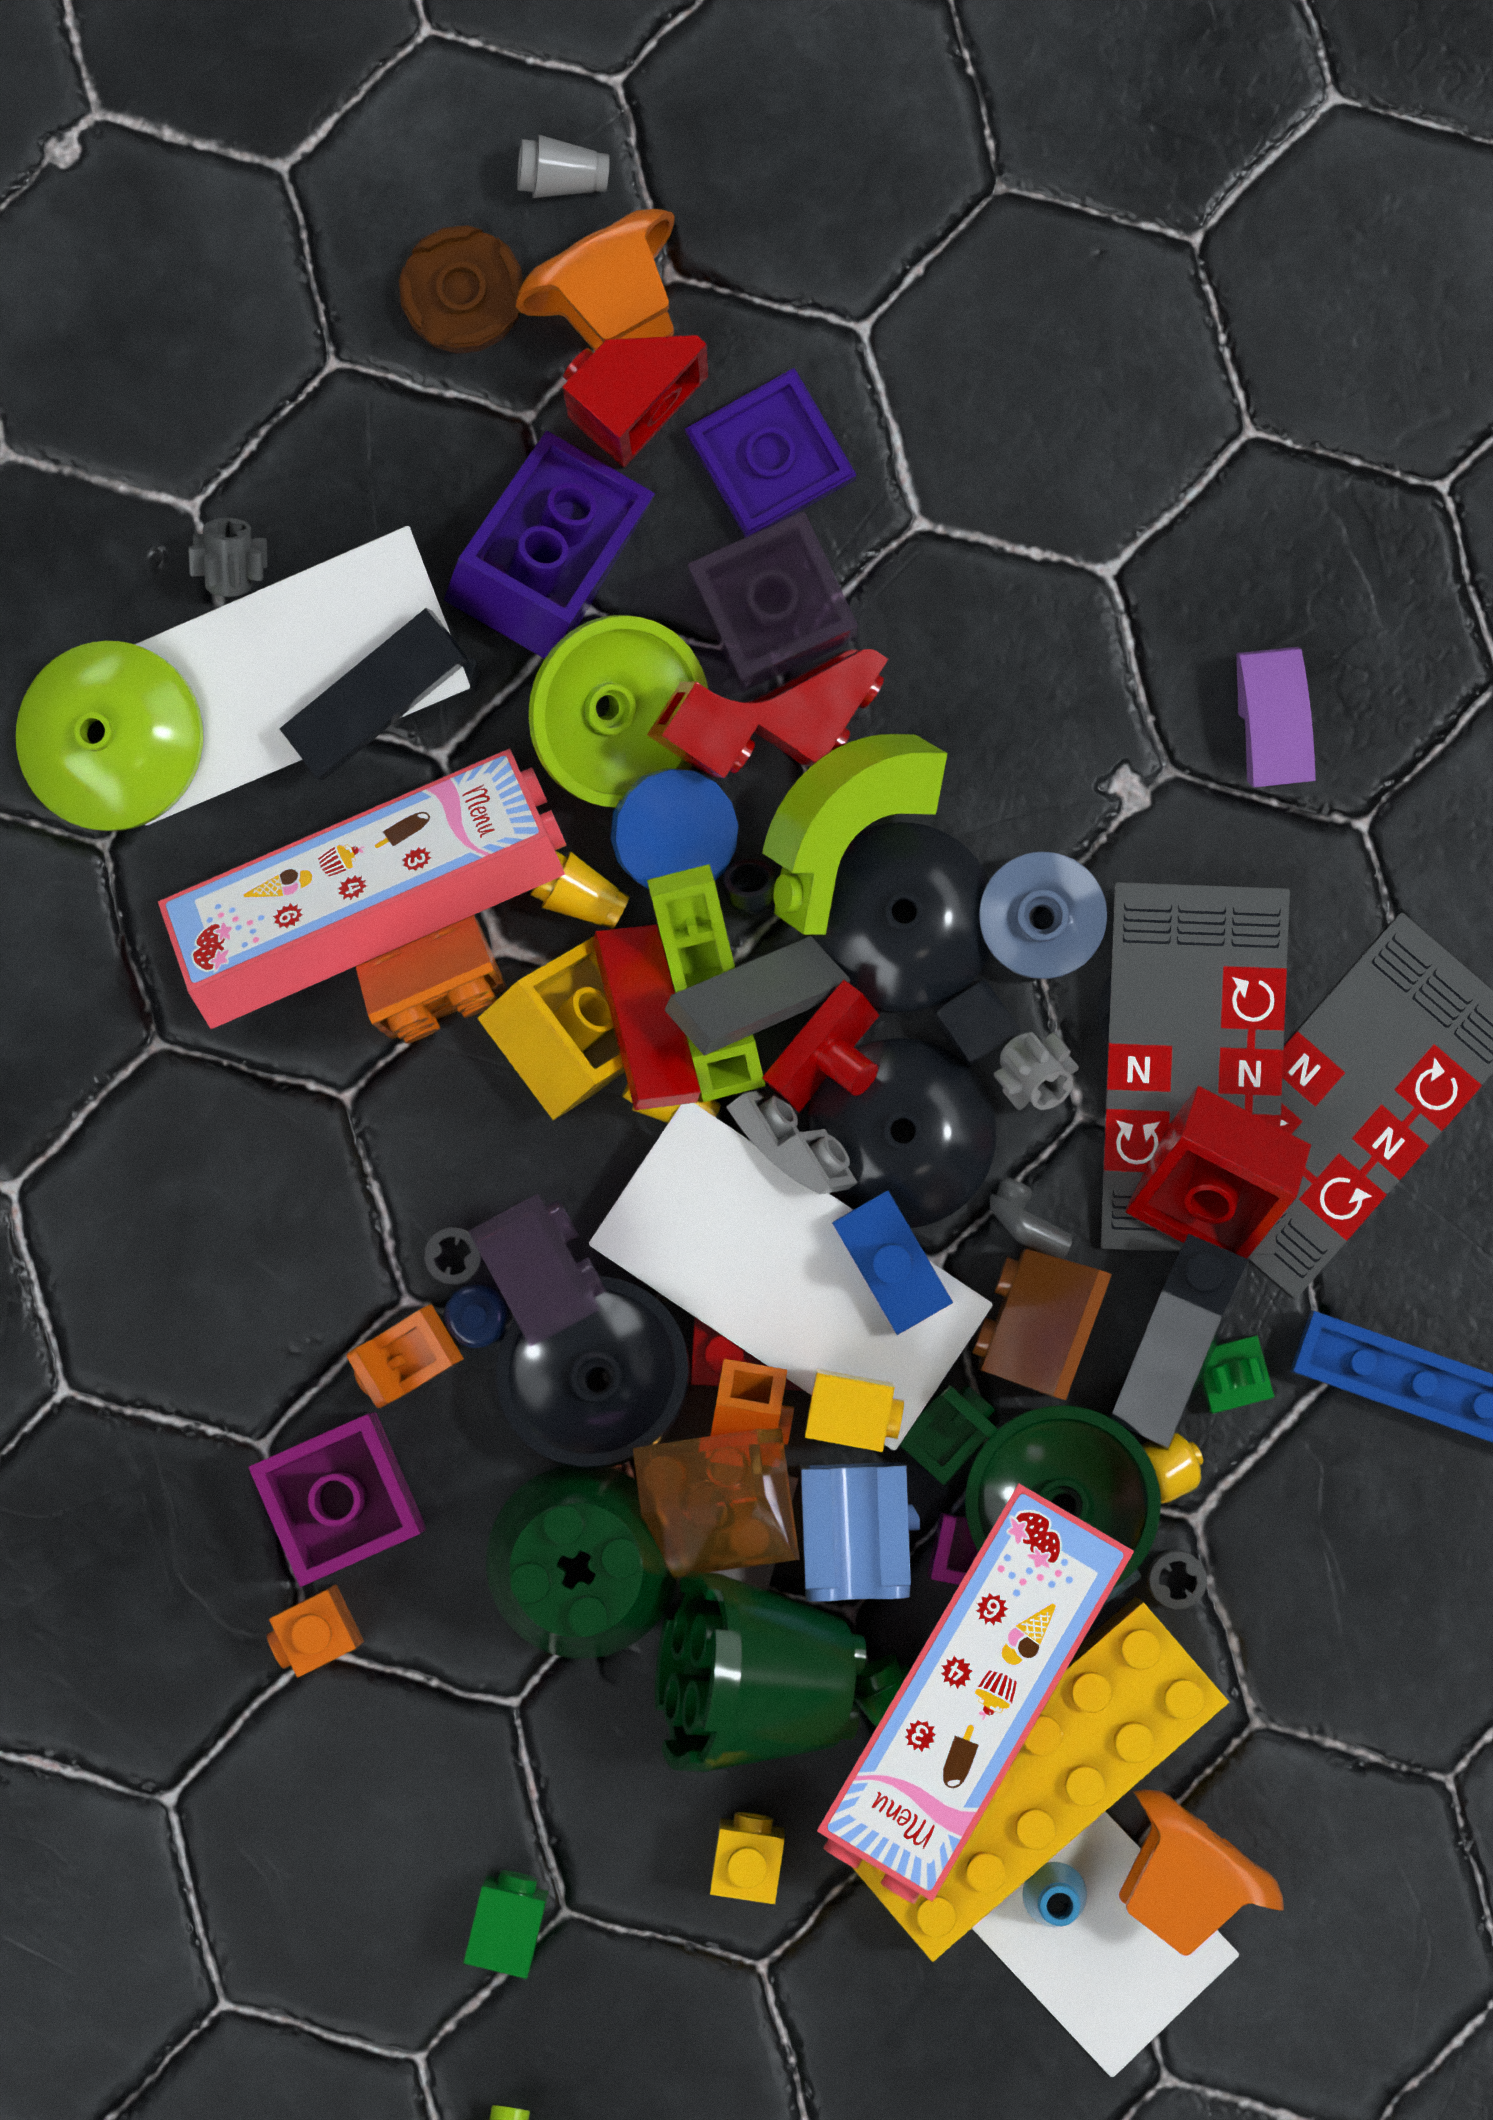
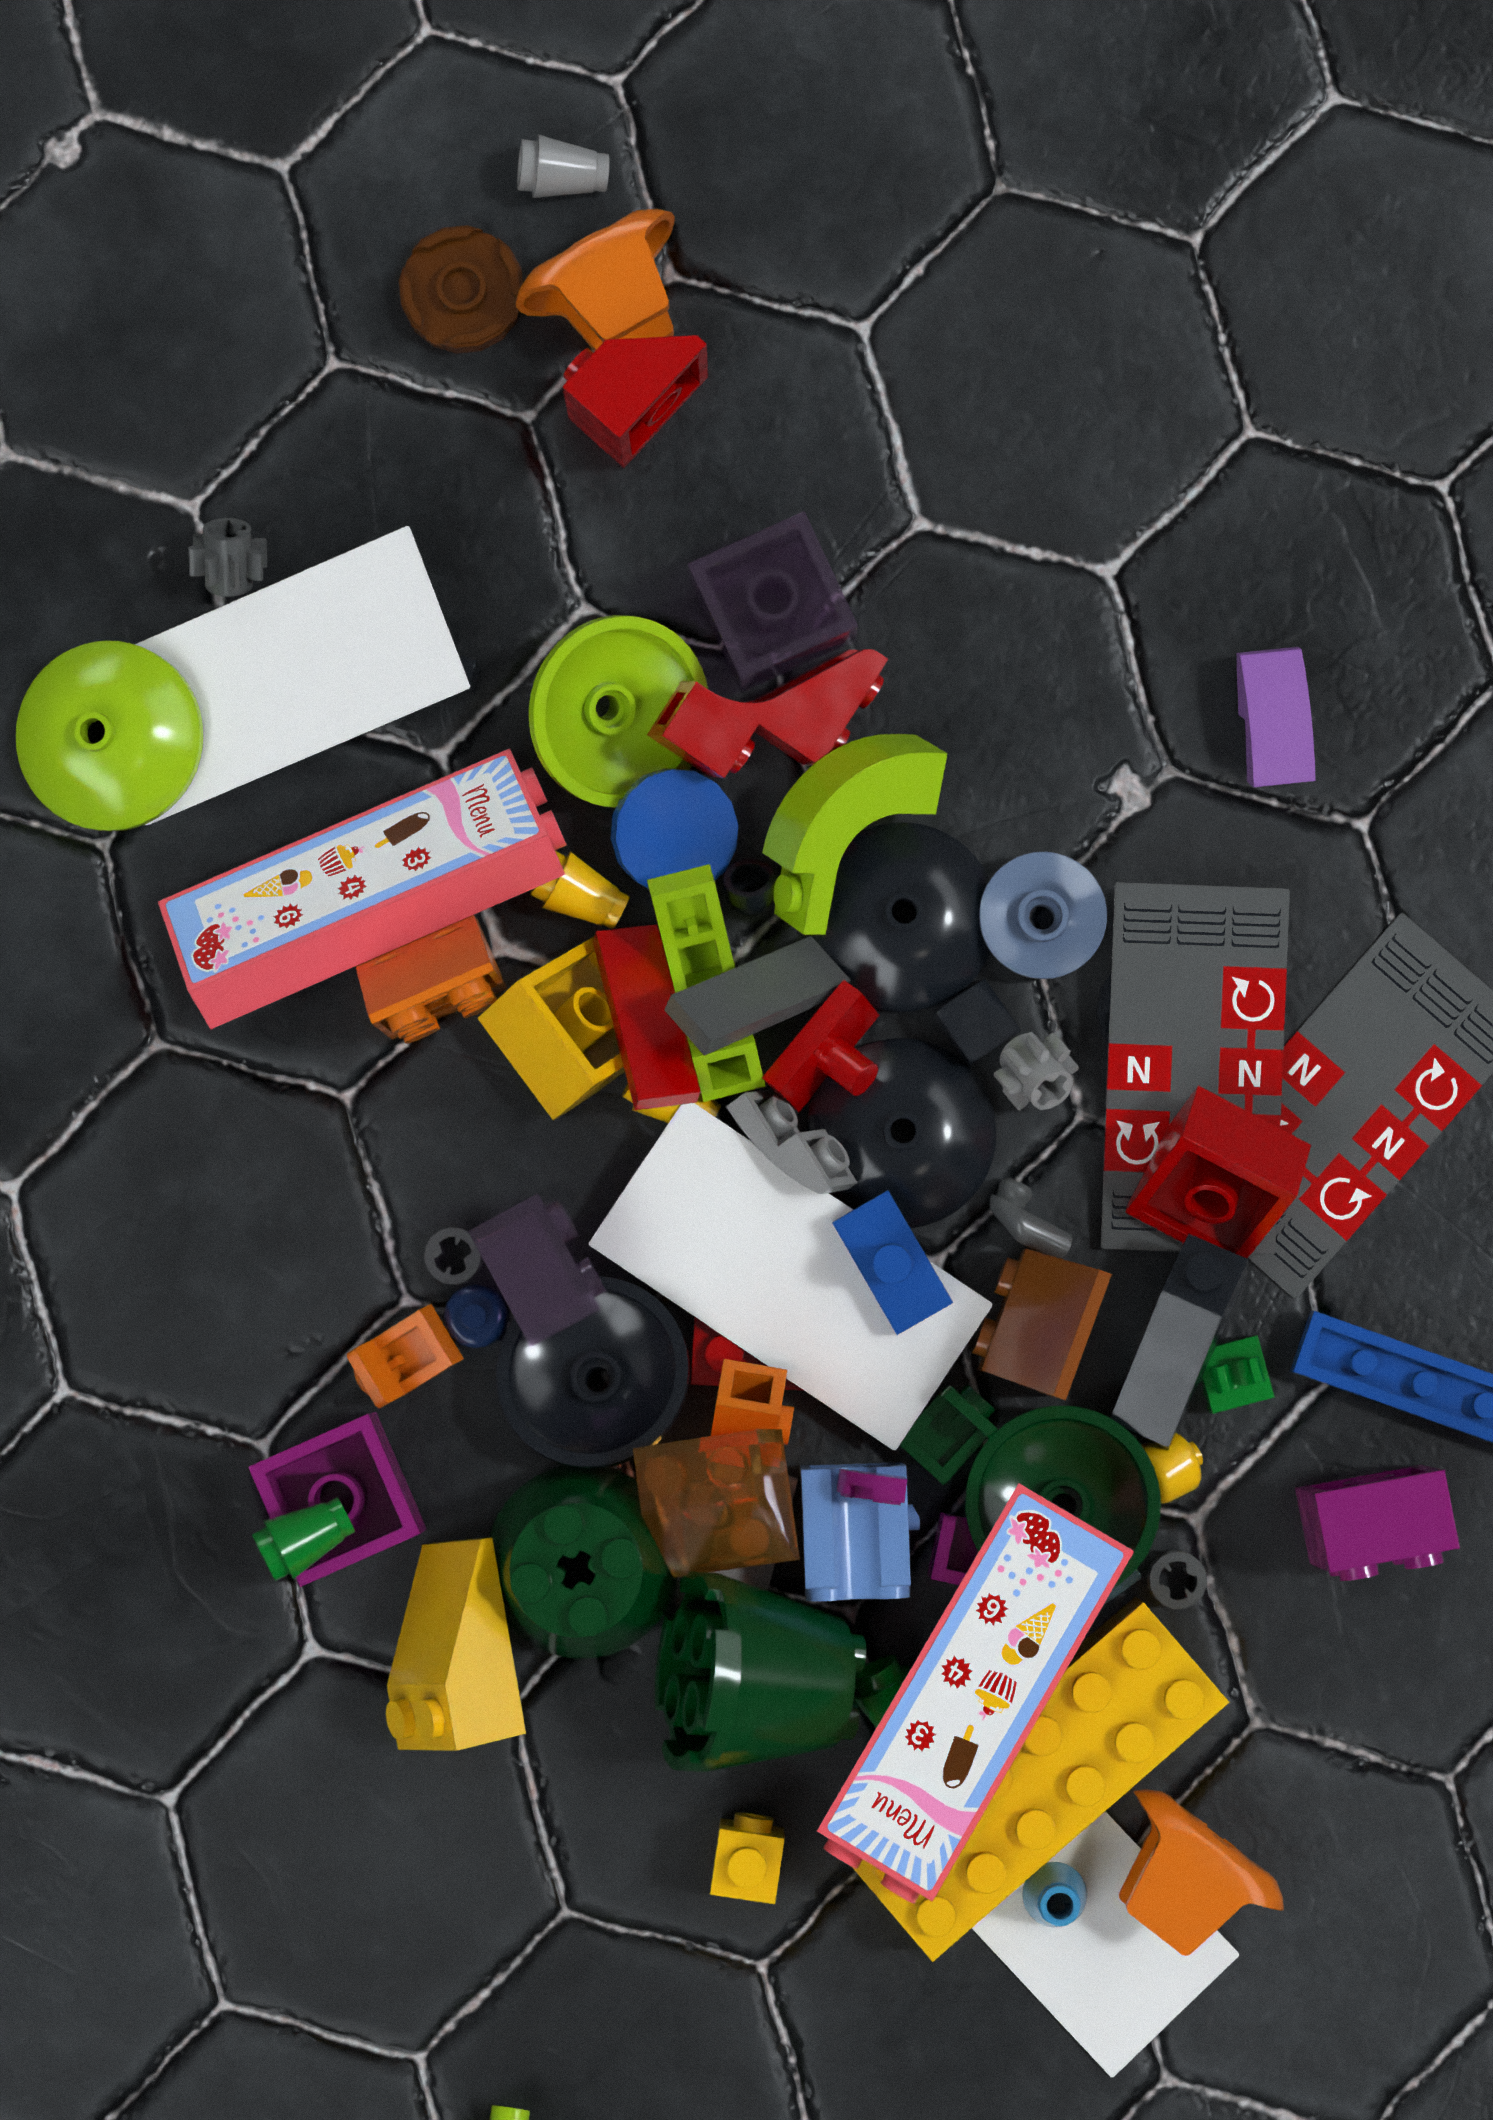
(302, 1537): none -> green cone
(313, 1632): orange brick -> none
(374, 694): black tile -> none
(454, 1654): none -> yellow slope
(507, 1924): green brick -> none
(547, 545): dark purple slope -> none
(770, 453): dark purple tile -> none
(853, 1411): yellow brick -> none
(872, 1486): none -> magenta tile
(1377, 1520): none -> magenta brick

